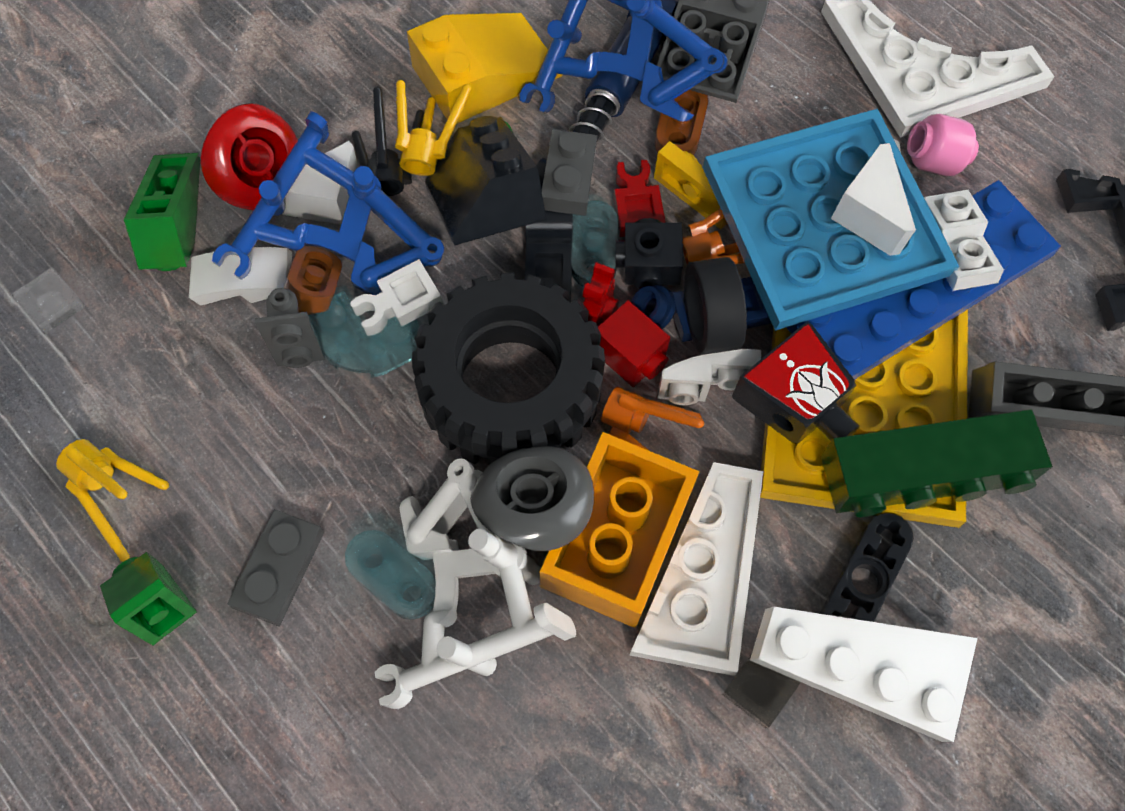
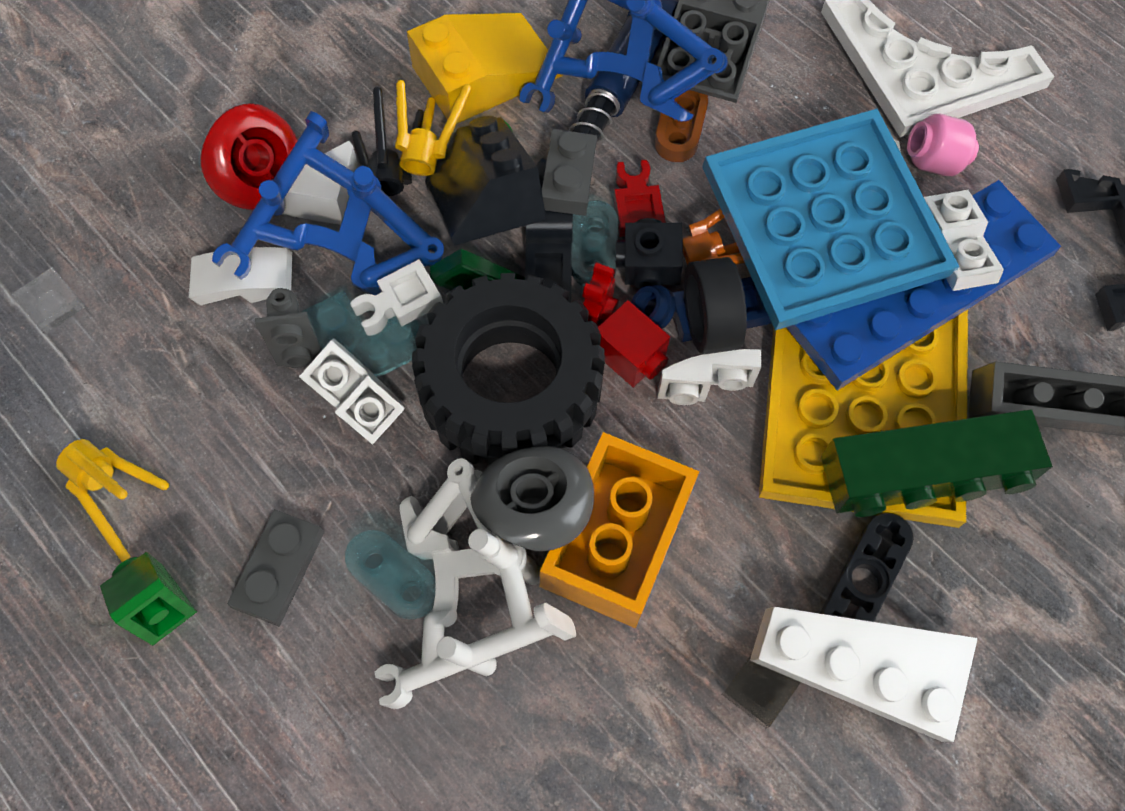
(165, 212): green slope -> none
(313, 278): dark orange plate -> none
(353, 391): none -> white slope
(462, 267): none -> dark green tile
(630, 412): orange plant -> none
(685, 178): yellow plate -> none
(705, 589): white wing -> none
(799, 388): torso -> none
(877, 204): white slope -> none

